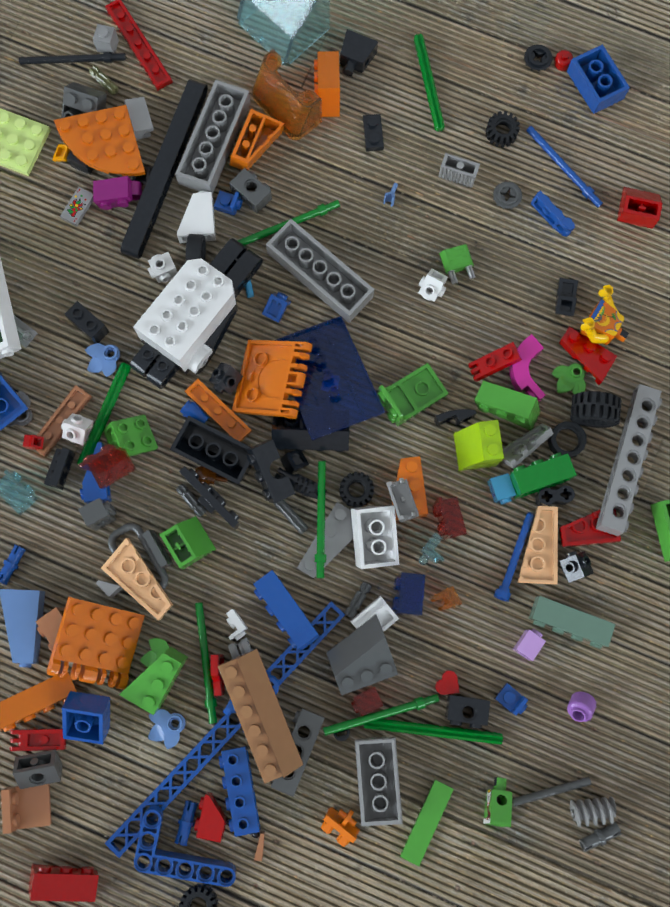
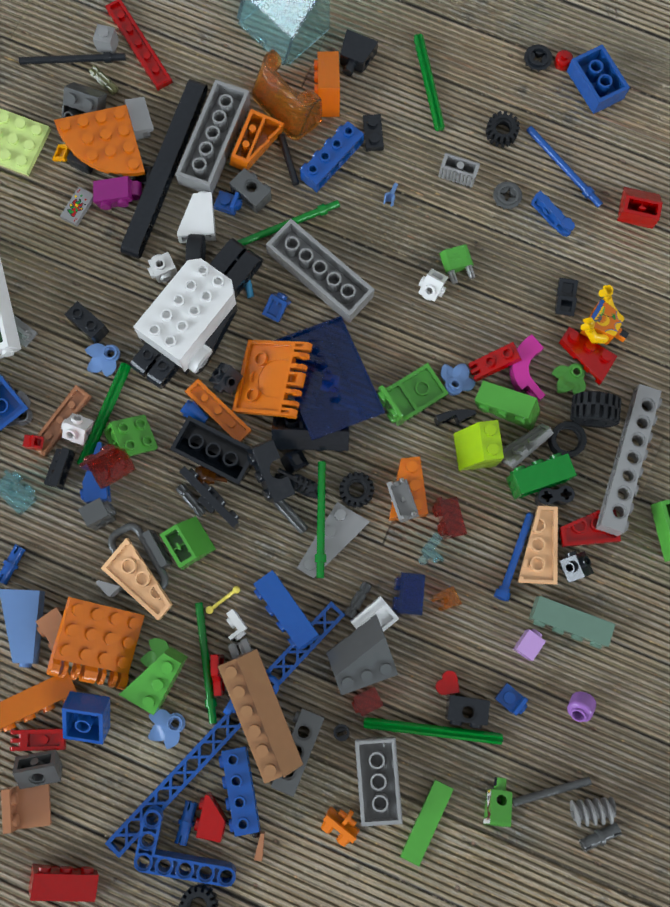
(210, 609): none -> light yellow hinge
(288, 159): none -> black bar
(331, 156): none -> blue brick
(375, 536): white slope -> none
(418, 704): green bar -> none
(458, 377): none -> medium blue plate
(501, 489): dark azure brick -> none

